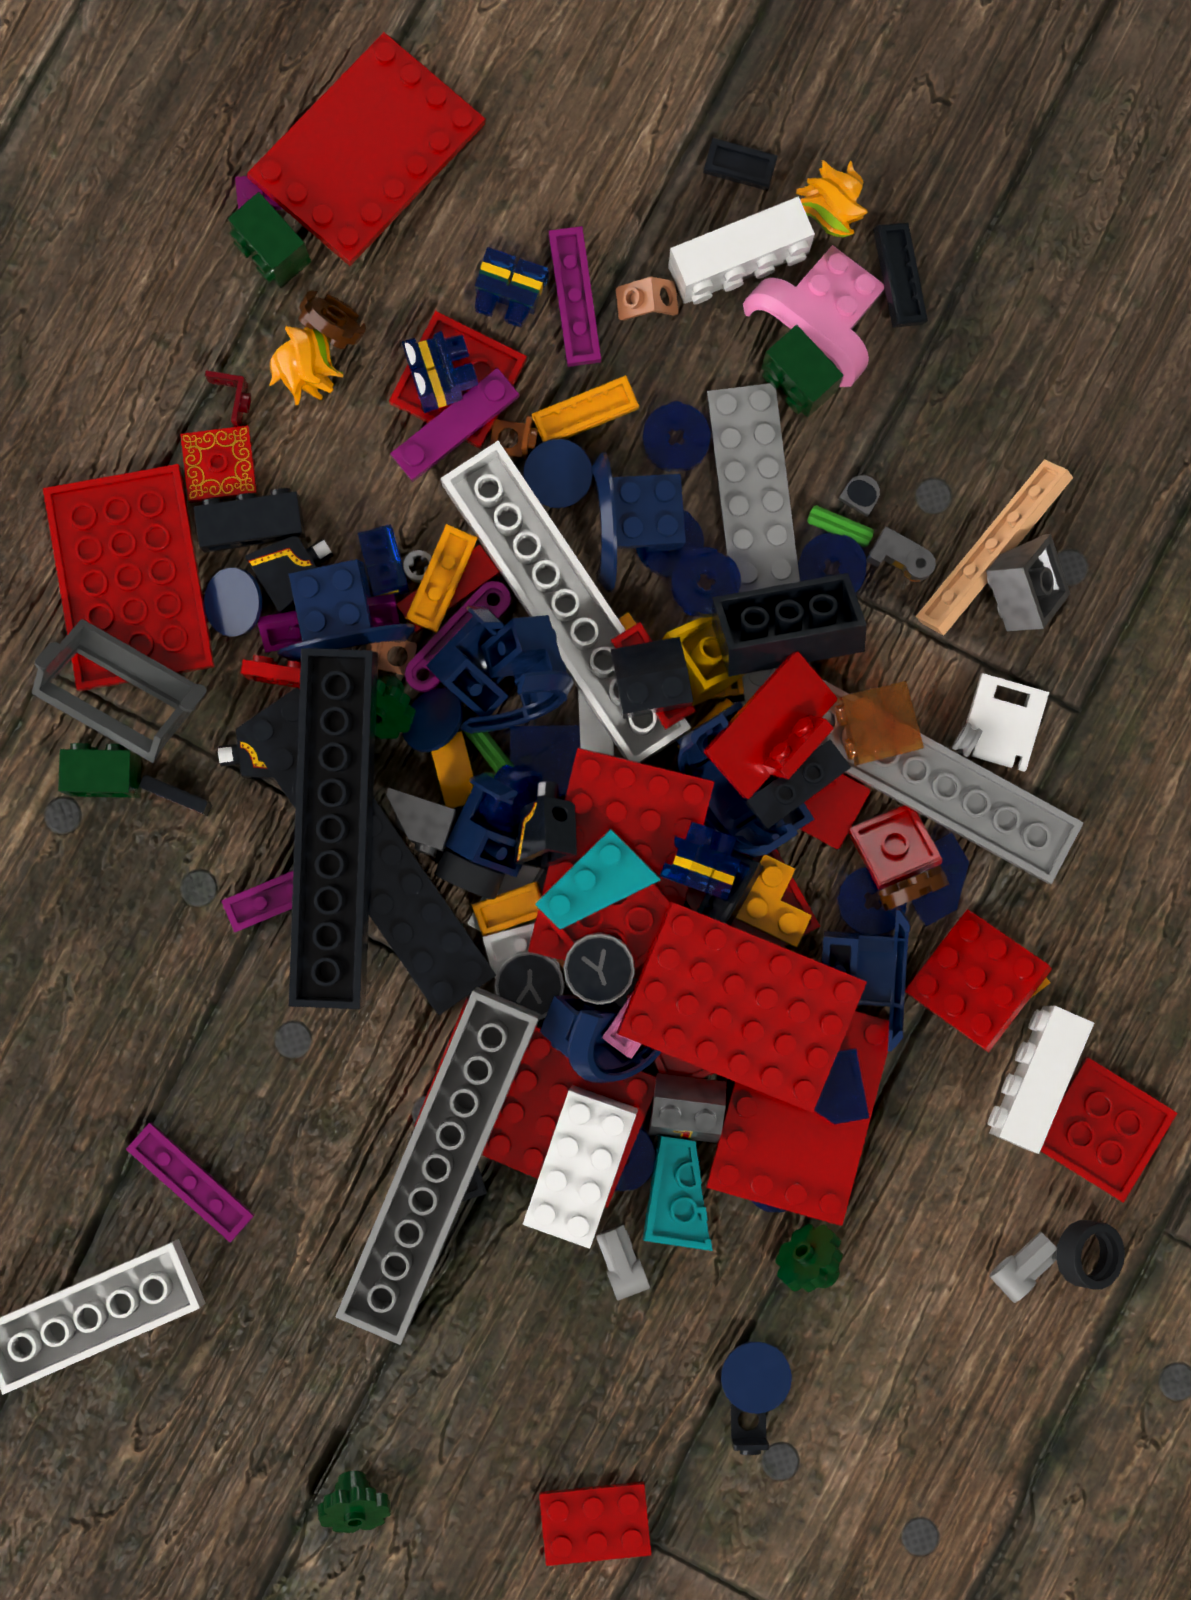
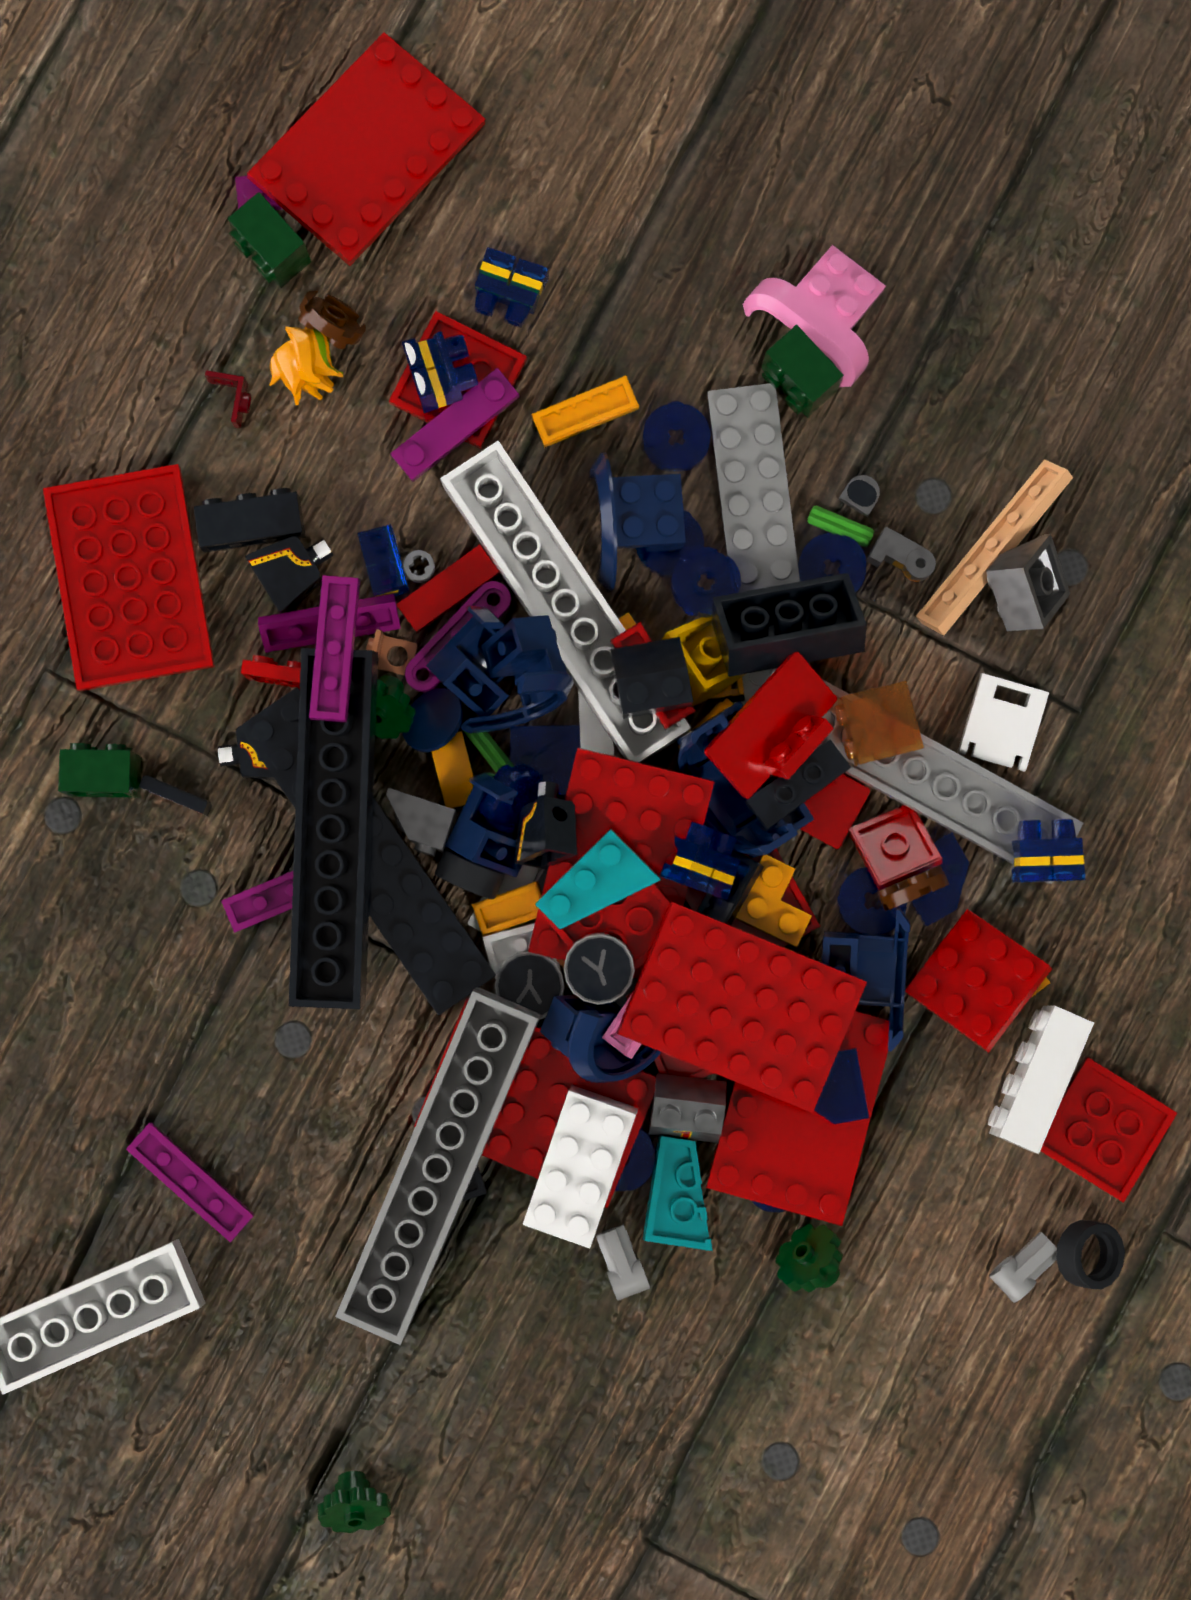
(128, 665): dark grey piece -> none
(218, 463): red plate -> none
(233, 602): piece -> none
(334, 648): none -> magenta plate
(336, 611): dark blue piece -> none
(441, 578): light orange tile -> none
(526, 436): dark orange bracket -> none
(558, 473): dark blue piece -> none
(574, 296): magenta plate -> none
(595, 1523): red plate -> none
(644, 298): nougat bracket -> none
(740, 164): black tile -> none
(741, 251): white brick -> none
(748, 1441): black bracket -> none
(756, 1377): dark blue piece -> none
(834, 199): light orange hair -> none
(900, 275): black plate -> none
(967, 739): light grey bush -> none
(1047, 858): none -> clear blue hips

